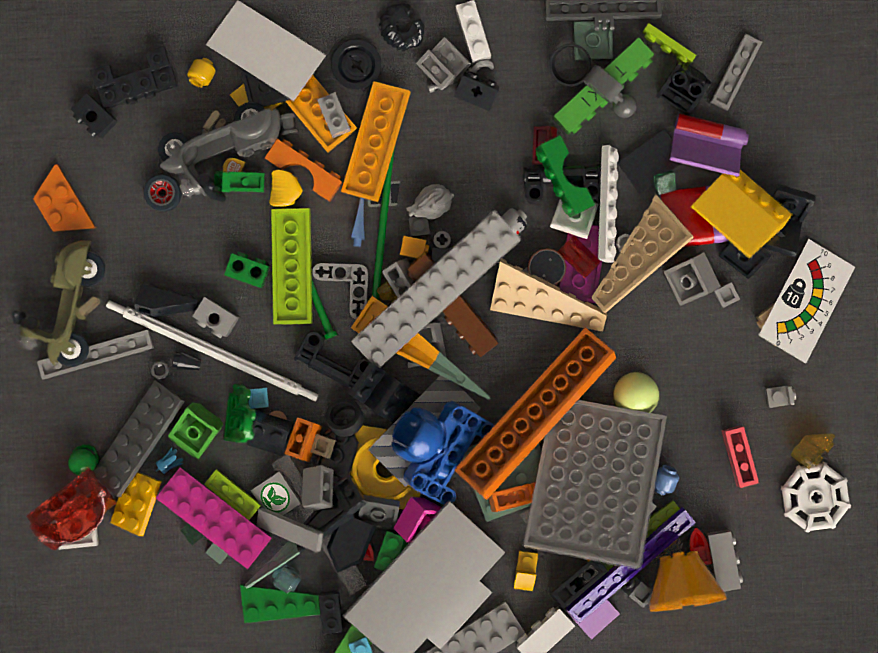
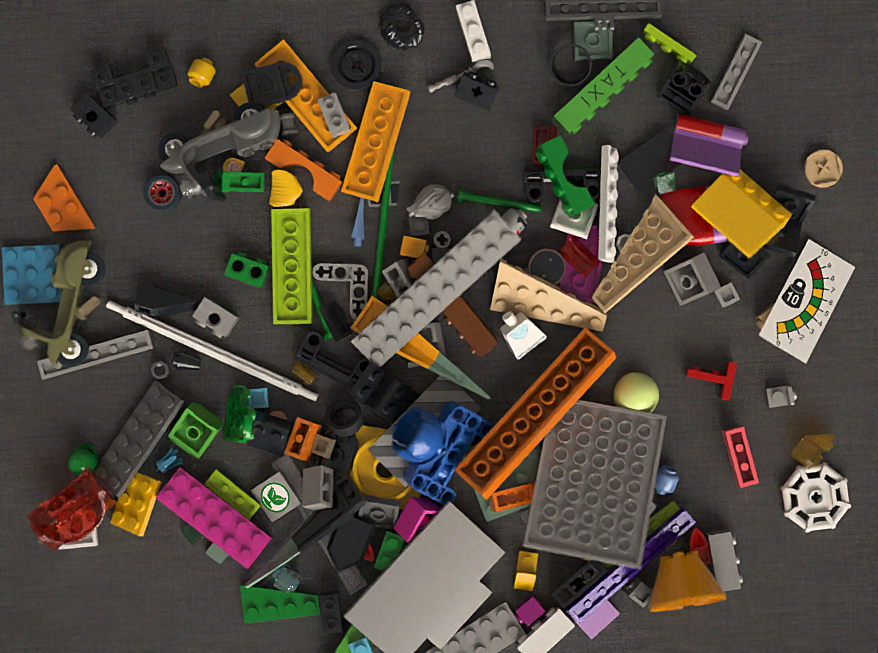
(29, 273): none -> dark azure plate
(266, 50): white sticker -> none
(289, 529): light grey tile -> none
(303, 373): none -> clear yellow pin
(335, 320): none -> black tile
(443, 63): light grey slope -> none
(498, 201): none -> green bar
(520, 334): none -> white torso
(529, 610): none -> magenta brick
(609, 89): dark grey beam -> none
(715, 376): none -> red bracket
(823, 168): none -> tan tile

